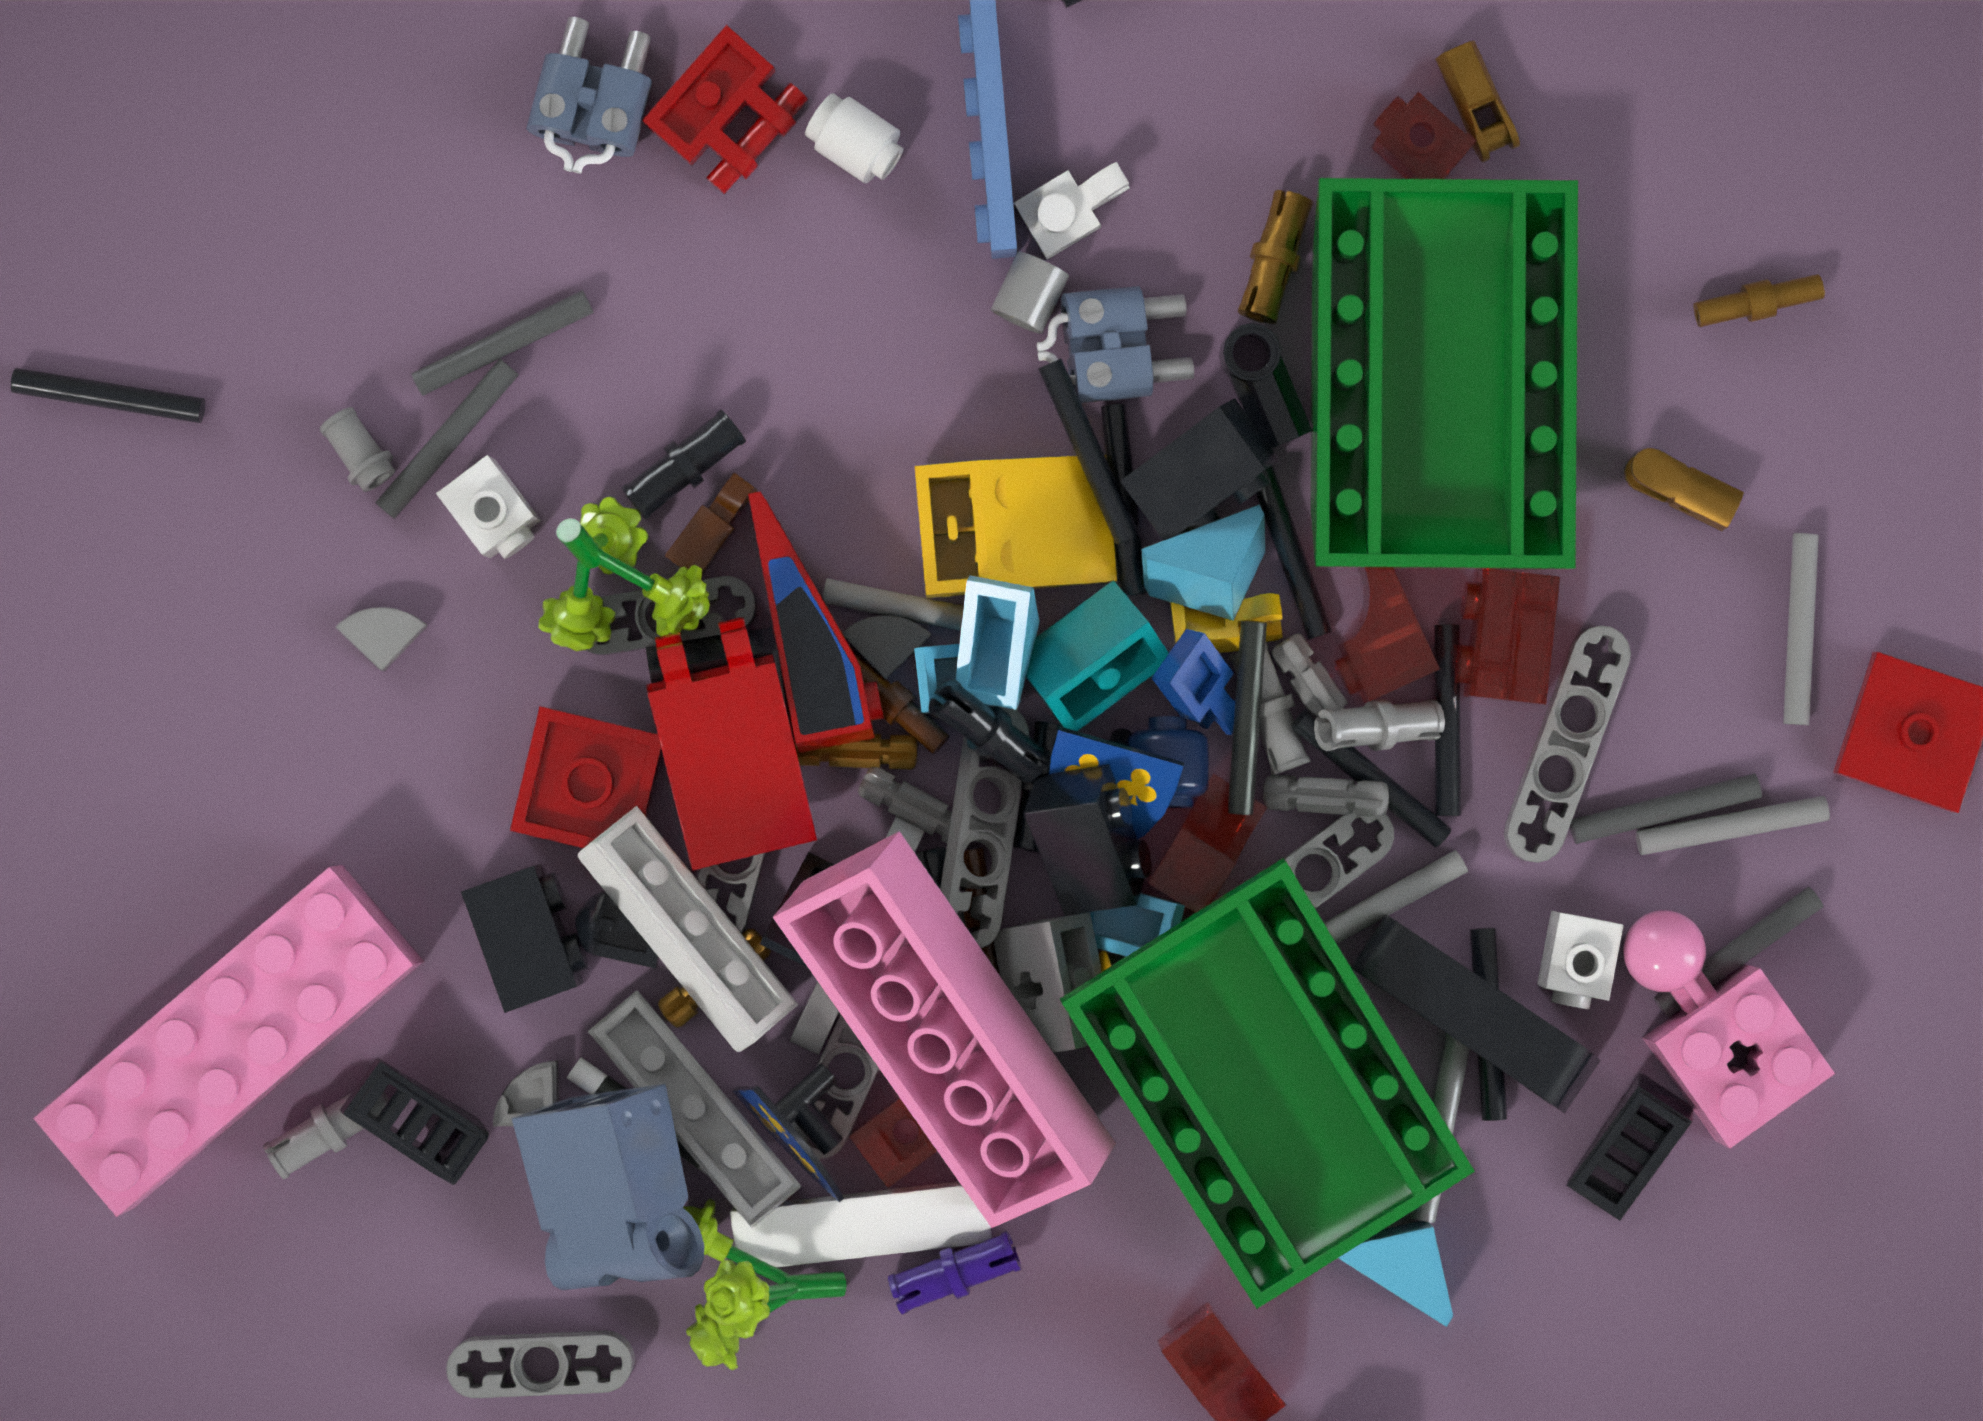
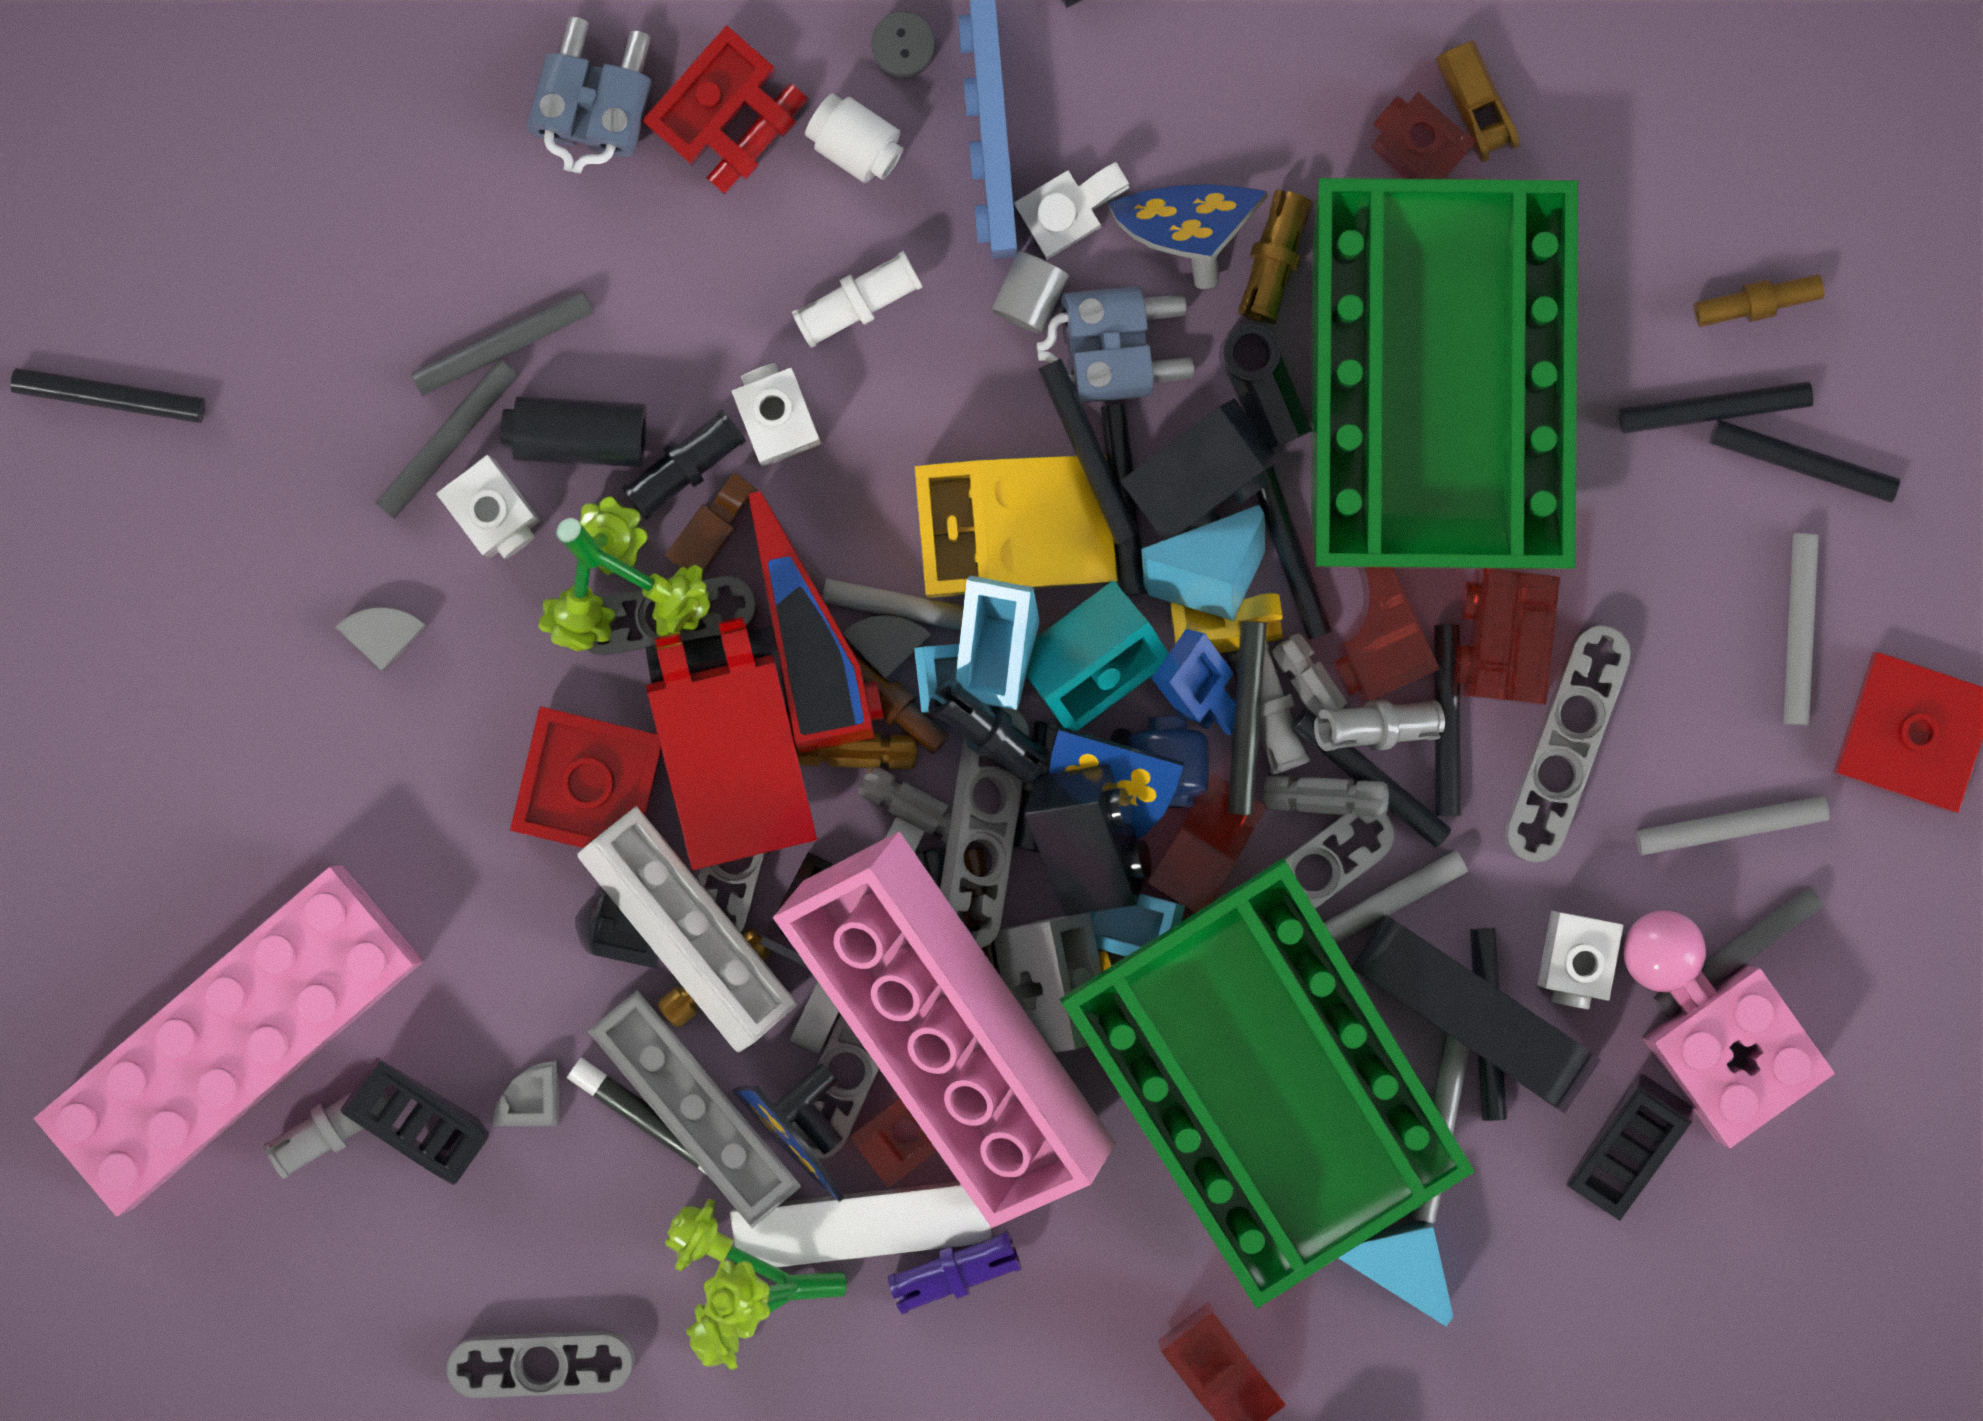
(358, 450): light grey pin -> none
(525, 936): black brick -> none
(575, 431): none -> black brick
(610, 1188): sand blue piece -> none
(775, 414): none -> white brick
(857, 299): none -> white pin
(903, 45): none -> dark grey tile
(1188, 222): none -> blue shield
(1665, 808): dark grey bar -> none
(1683, 487): pearl gold bar -> none
(1716, 407): none -> black bar
(1804, 461): none -> black bar

